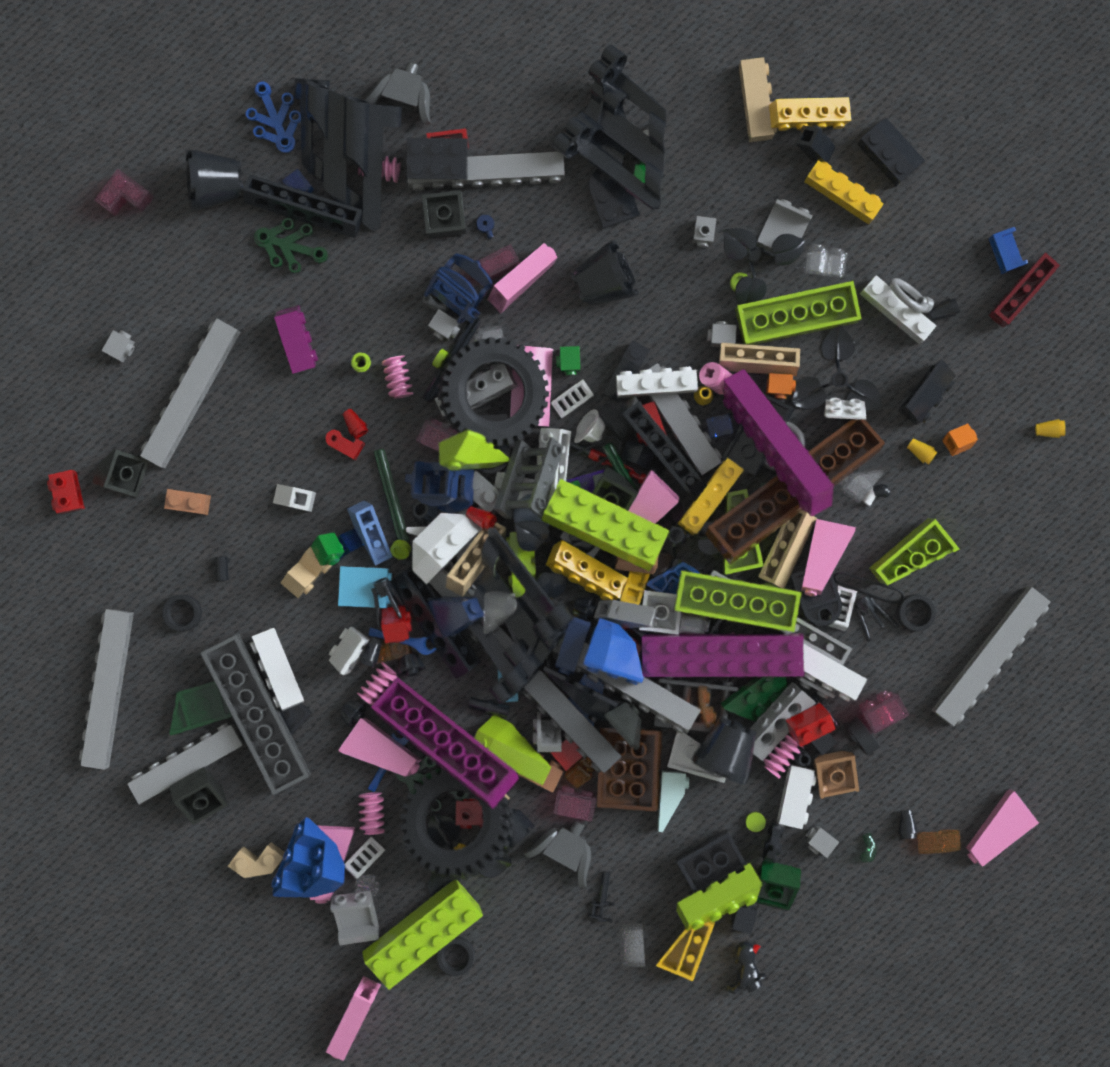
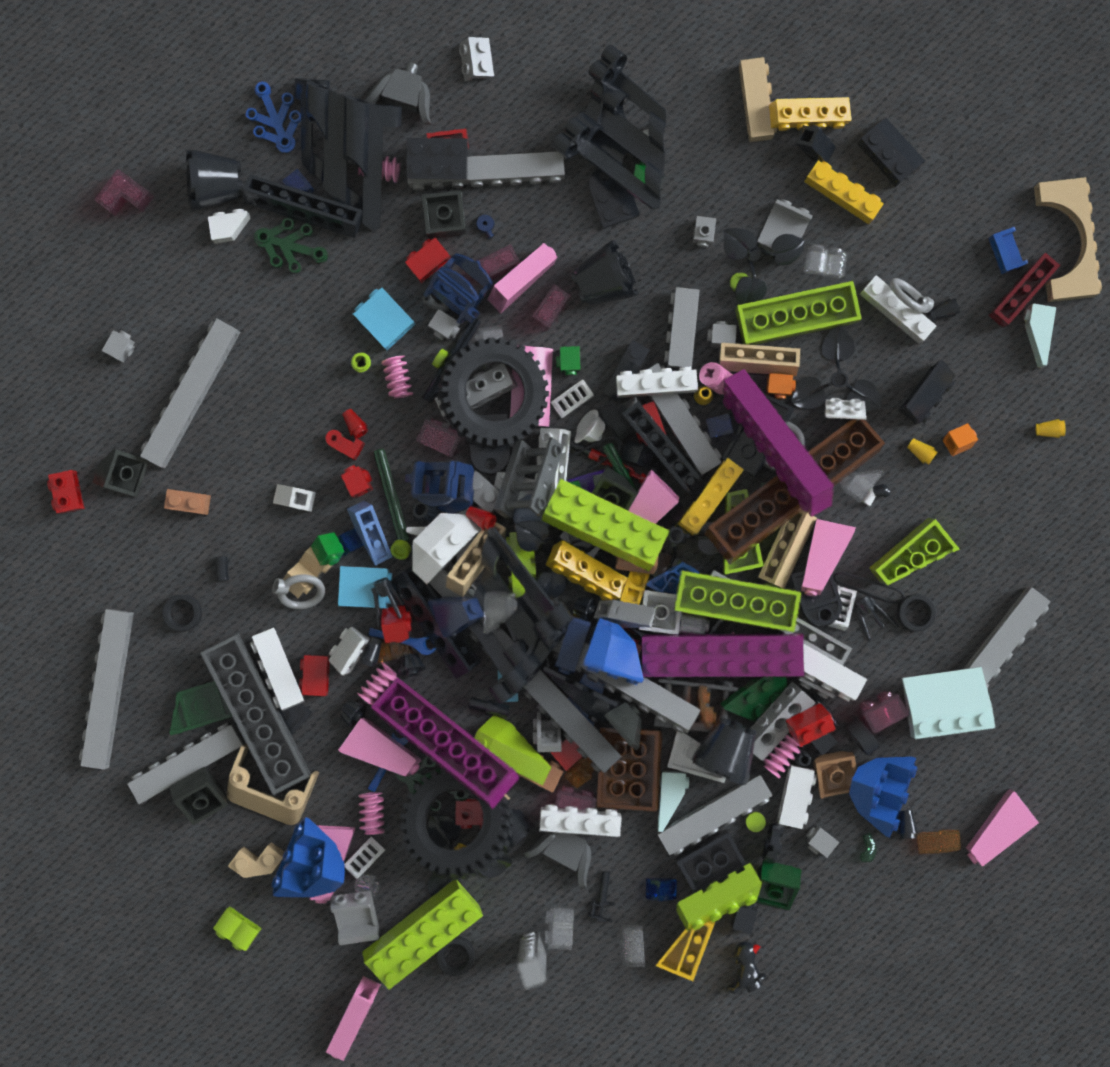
(227, 226): none -> white slope
(237, 929): none -> lime brick
(282, 587): none -> light grey piece
(286, 811): none -> tan windscreen
(296, 339): magenta wedge -> none
(315, 675): none -> red brick
(357, 481): none -> red brick
(383, 318): none -> medium azure brick
(427, 259): none -> red brick
(469, 451): lime wedge -> none
(476, 58): none -> bracket
(532, 959): none -> light grey brick
(551, 307): none -> clear pink brick
(560, 927): none -> clear brick
(580, 821): none -> white brick
(661, 889): none -> clear blue brick
(683, 328): none -> light grey brick
(714, 814): none -> light grey brick
(881, 789): none -> blue brick
(947, 703): none -> light aqua slope
(1039, 330): none -> light aqua slope
(1072, 199): none -> tan arch

